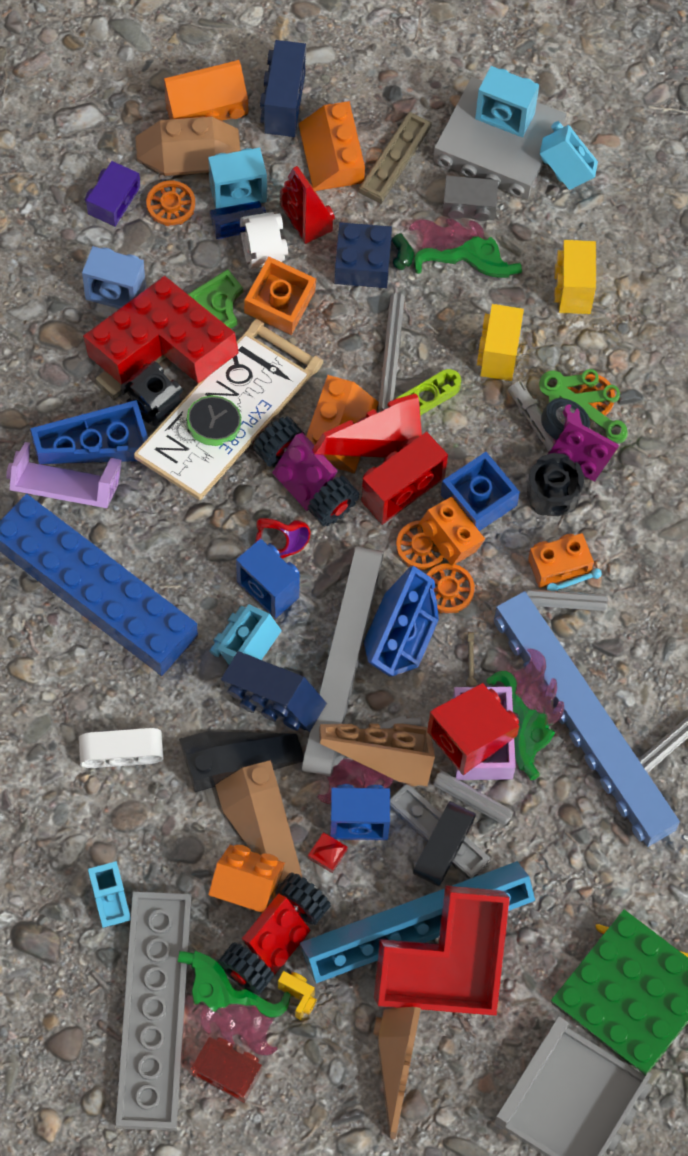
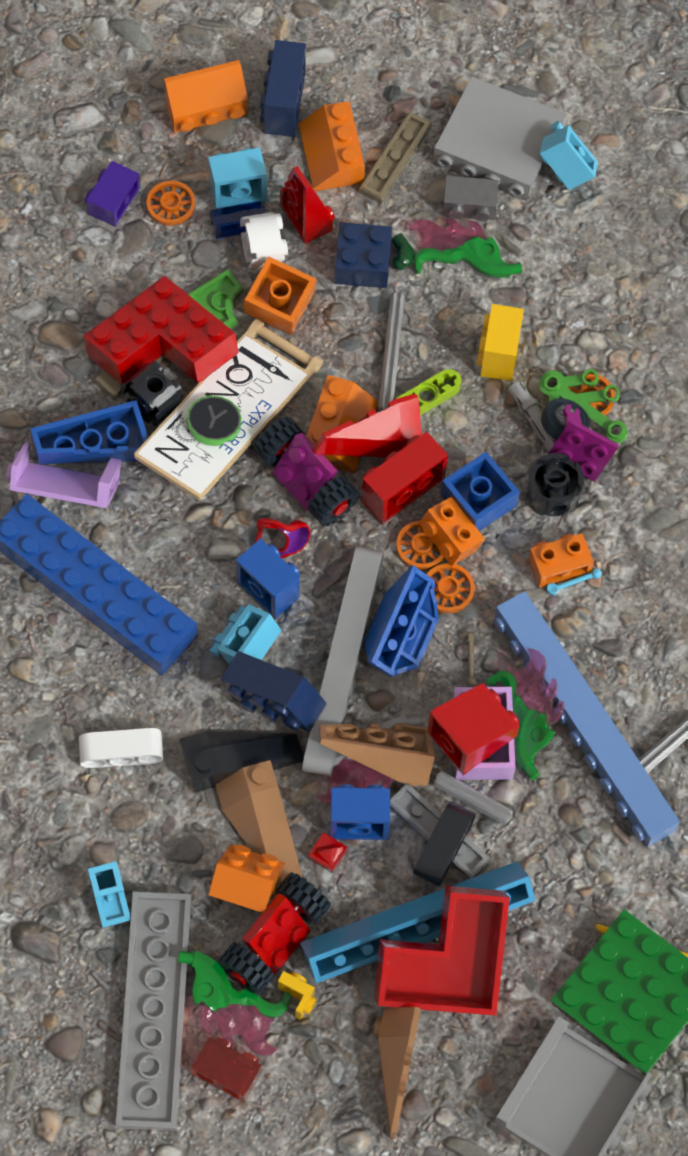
(112, 277): medium blue brick -> none
(185, 144): medium nougat wedge -> none
(507, 101): medium azure brick -> none
(568, 599): light grey axle -> none
(575, 276): yellow brick -> none

